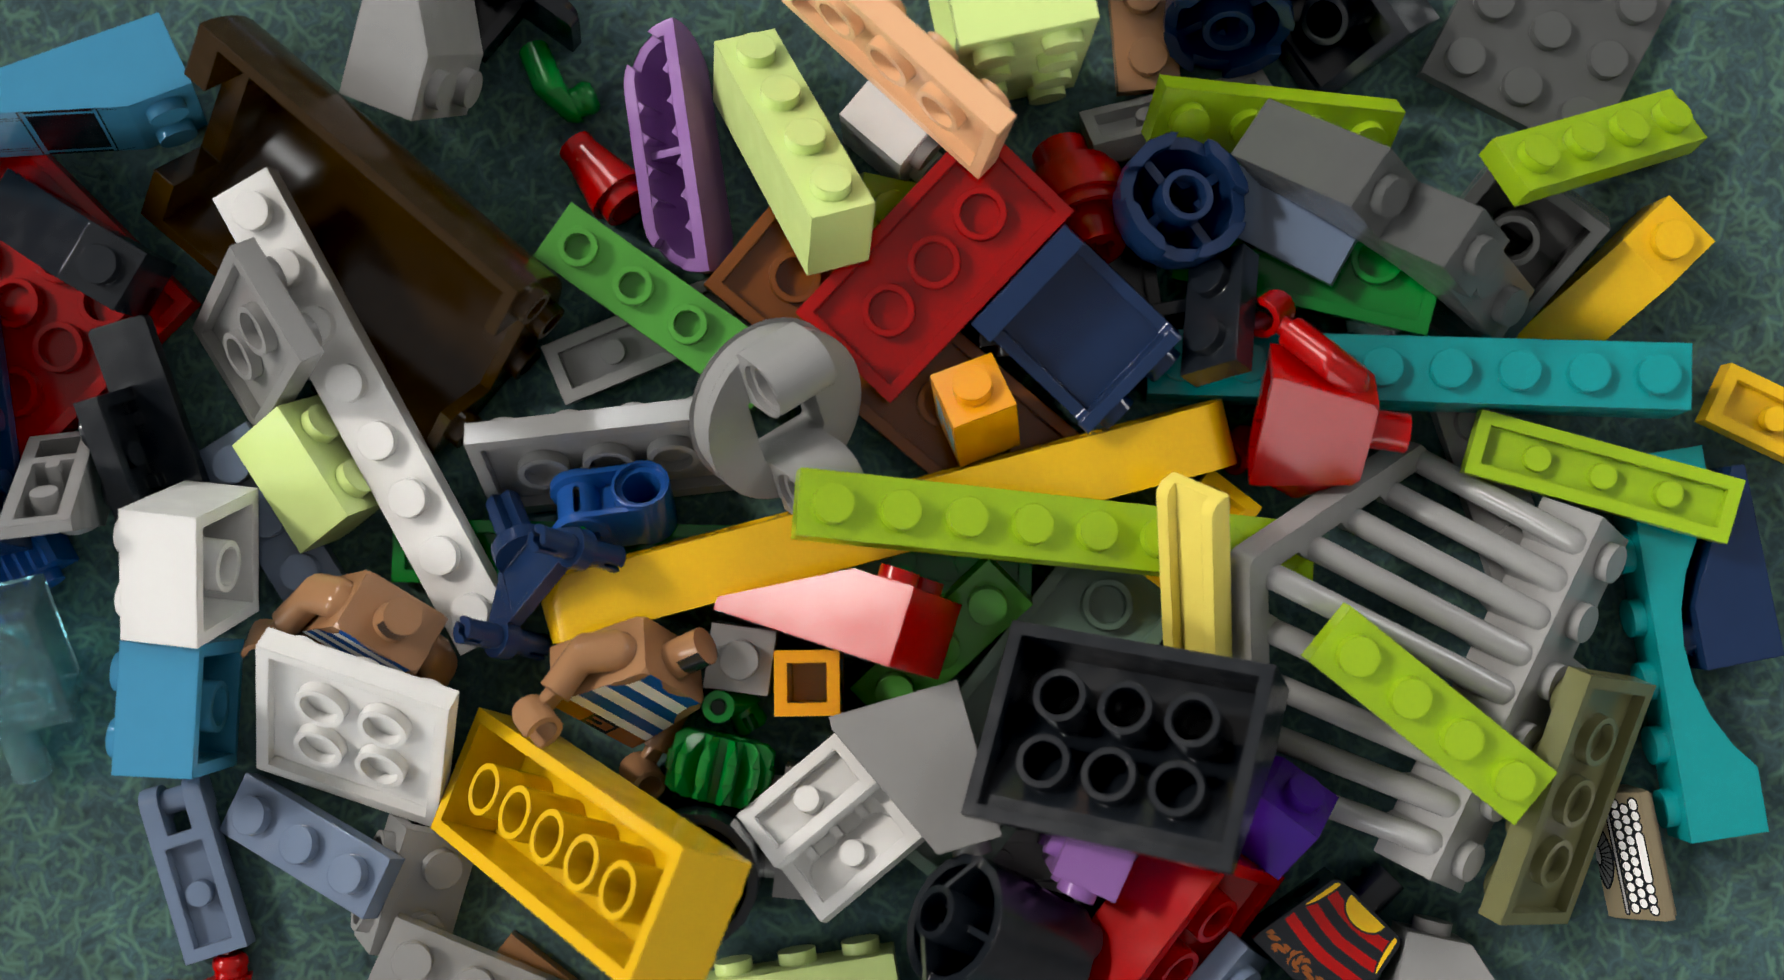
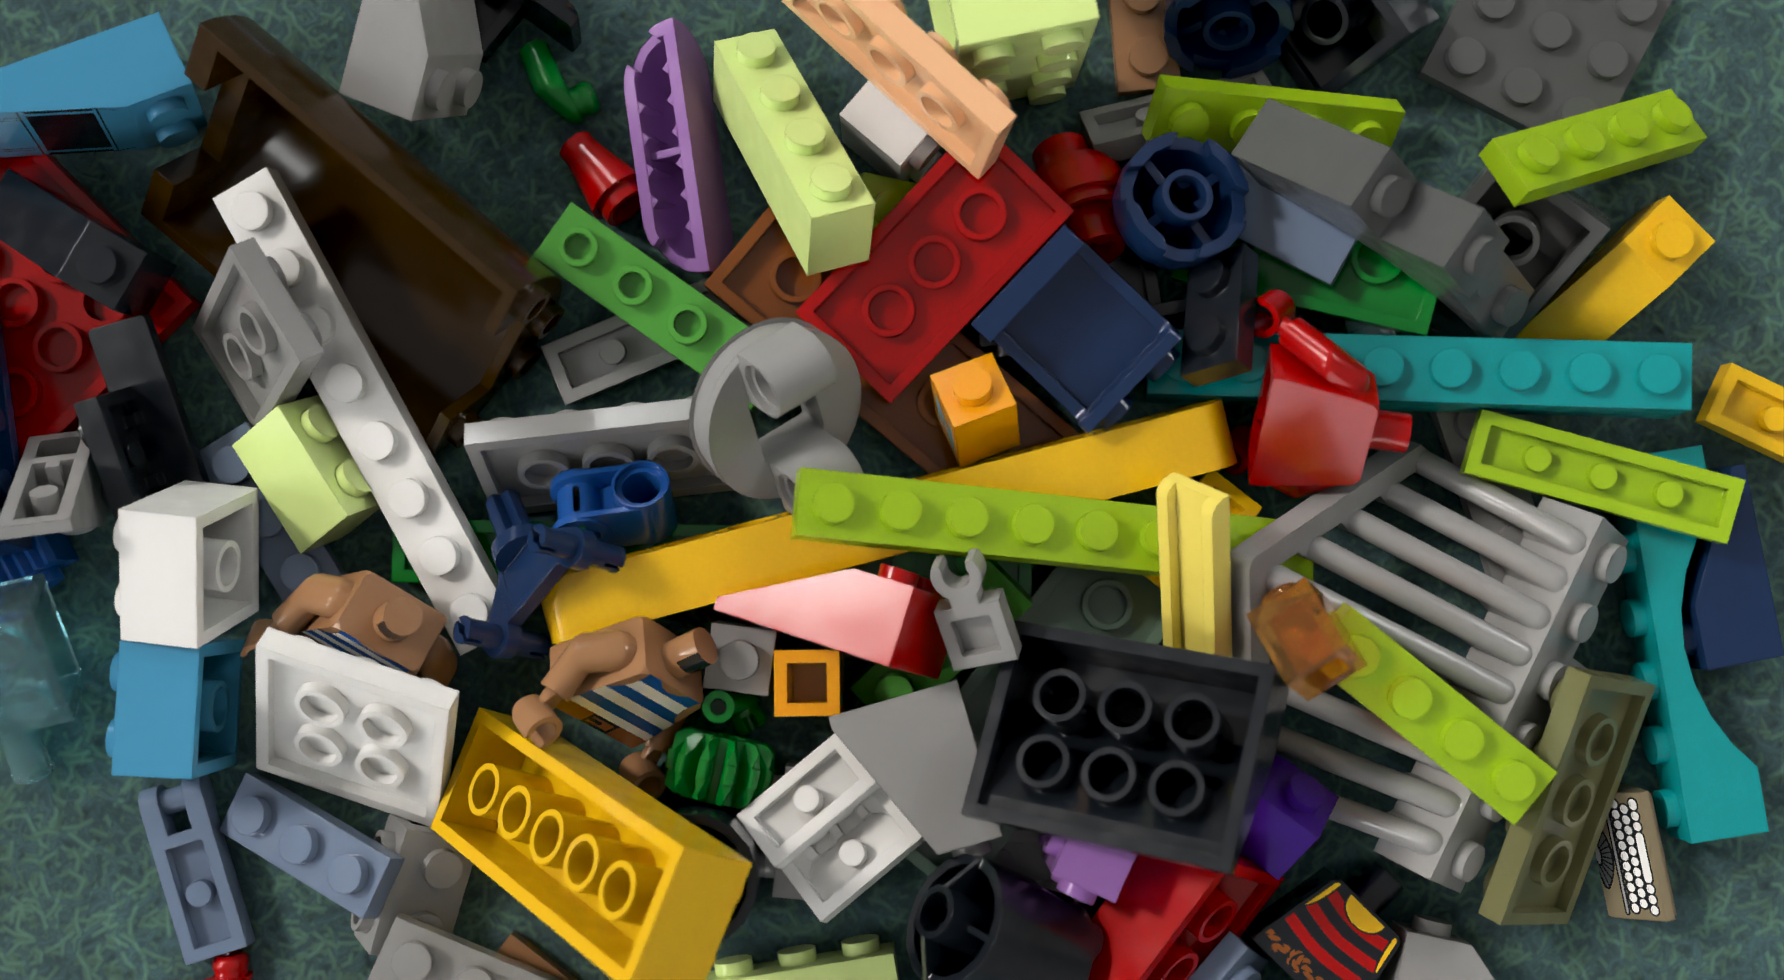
(973, 621): none -> light grey plate
(1305, 638): none -> clear orange brick

